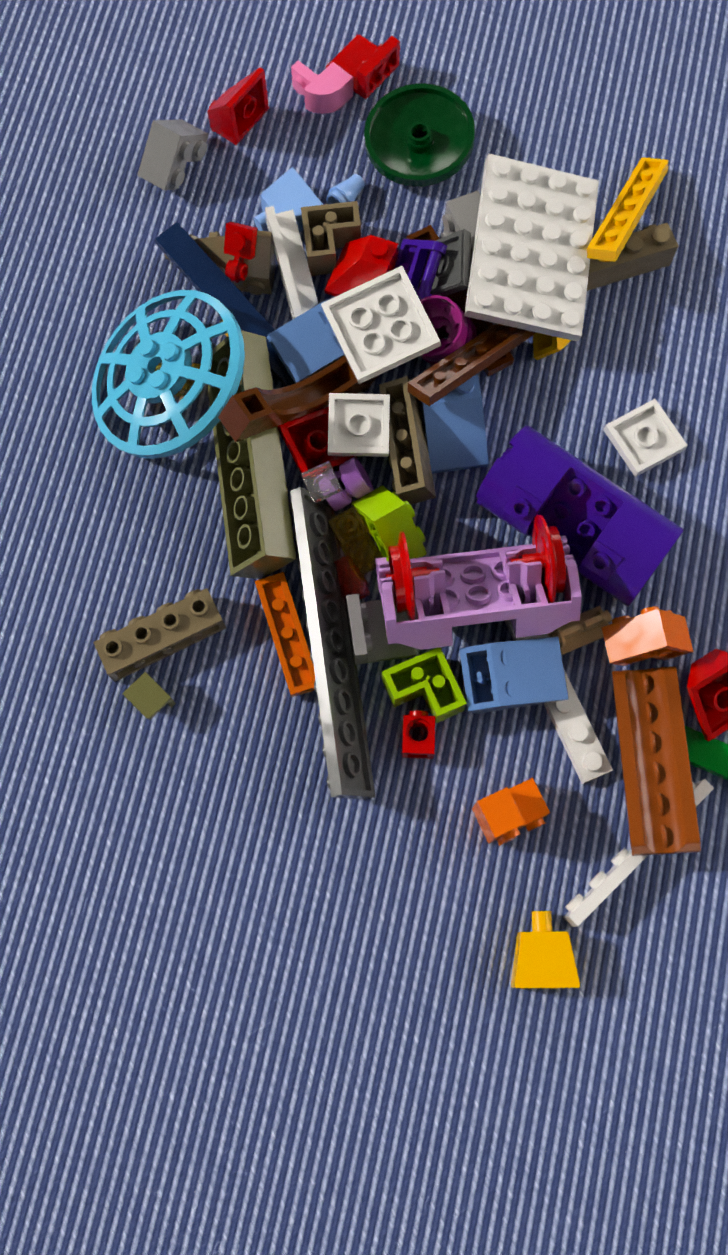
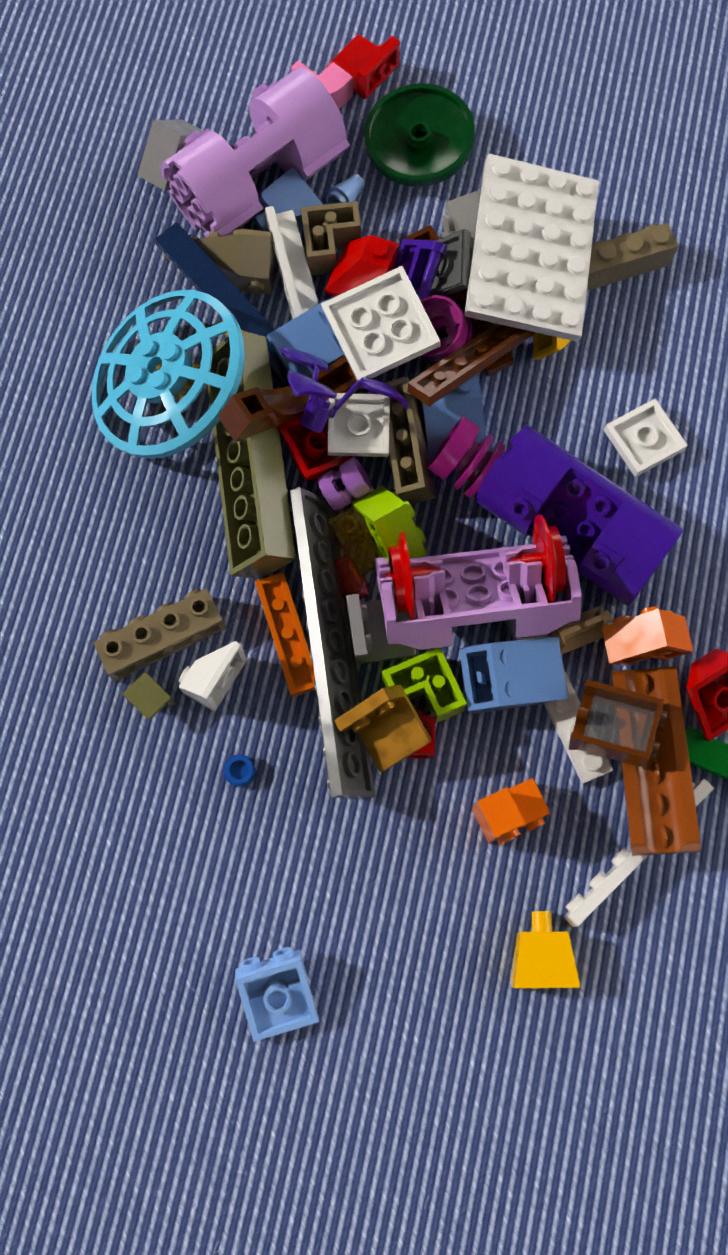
(213, 675): none -> white slope
(239, 770): none -> blue tile
(240, 107): red slope -> none
(241, 243): red plate -> none
(276, 994): none -> light blue plate
(293, 126): none -> lavender cylinder
(317, 407): none -> dark purple plant
(321, 482): clear plate -> none
(386, 726): none -> pearl gold bracket
(465, 456): none -> magenta wheel
(618, 724): none -> window
(627, 210): yellow plate -> none

